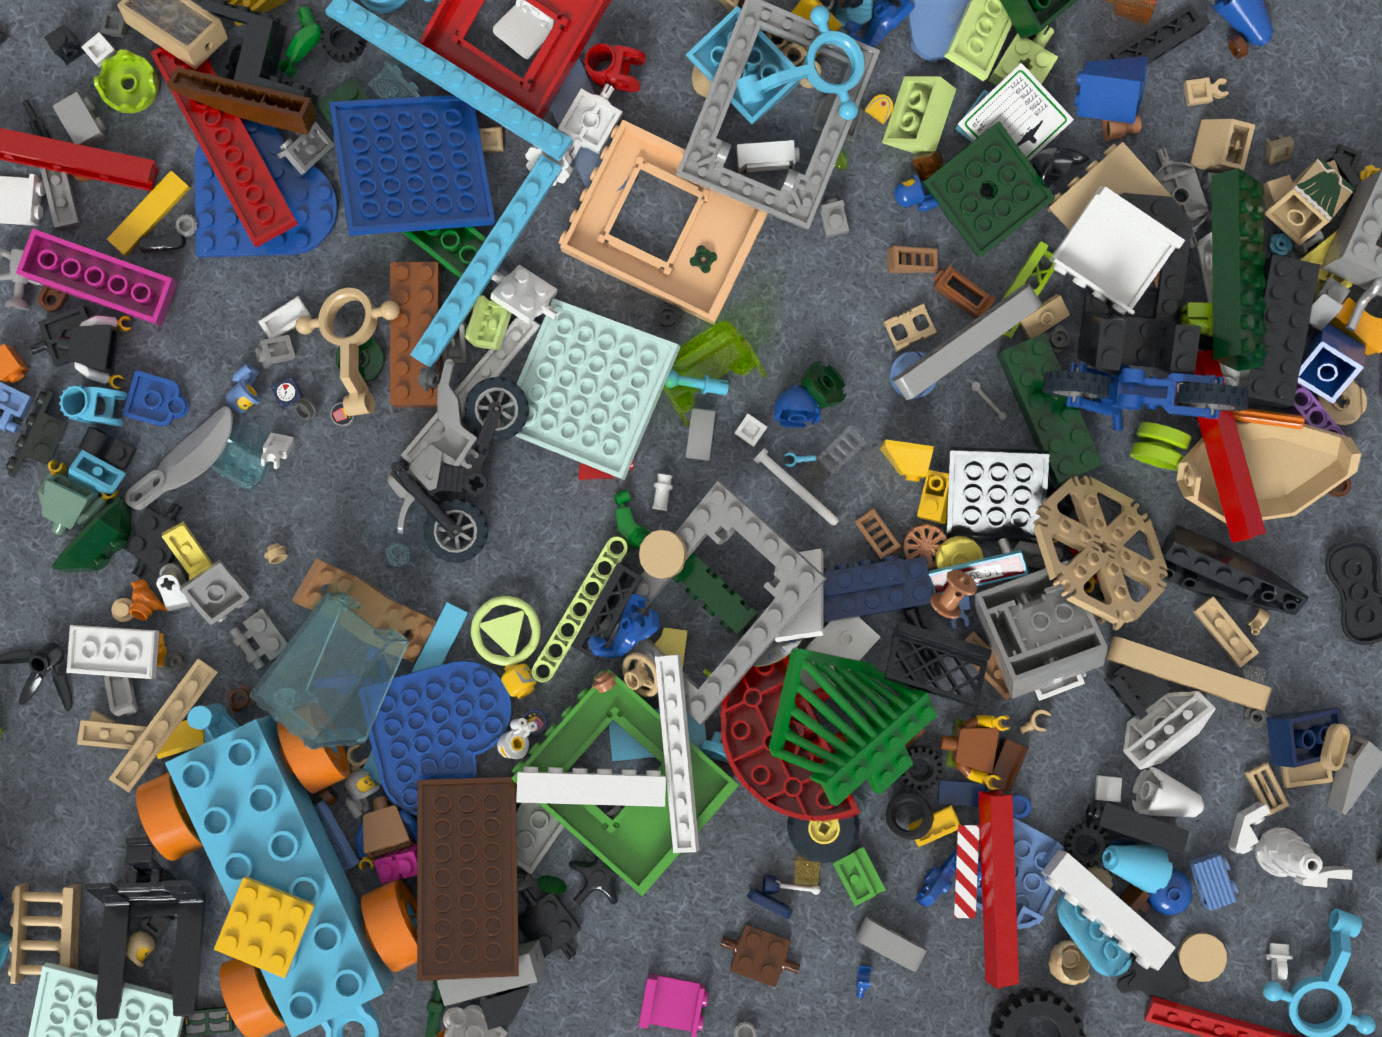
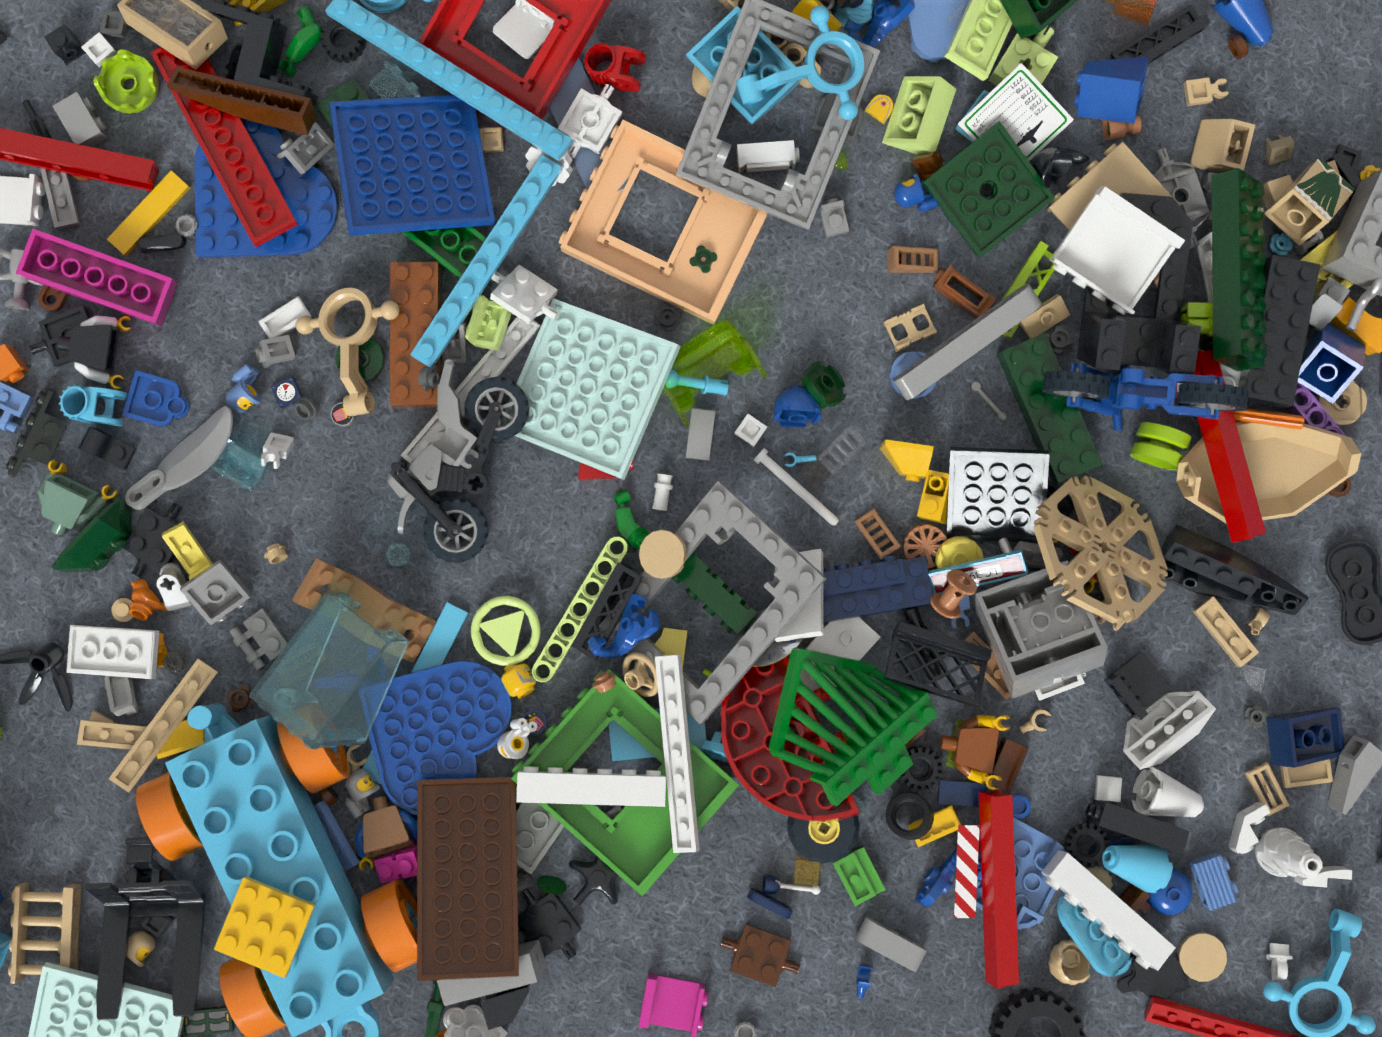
(95, 473): medium azure slope -> none
(1188, 673): tan beam -> none
(1335, 747): tan tile -> none

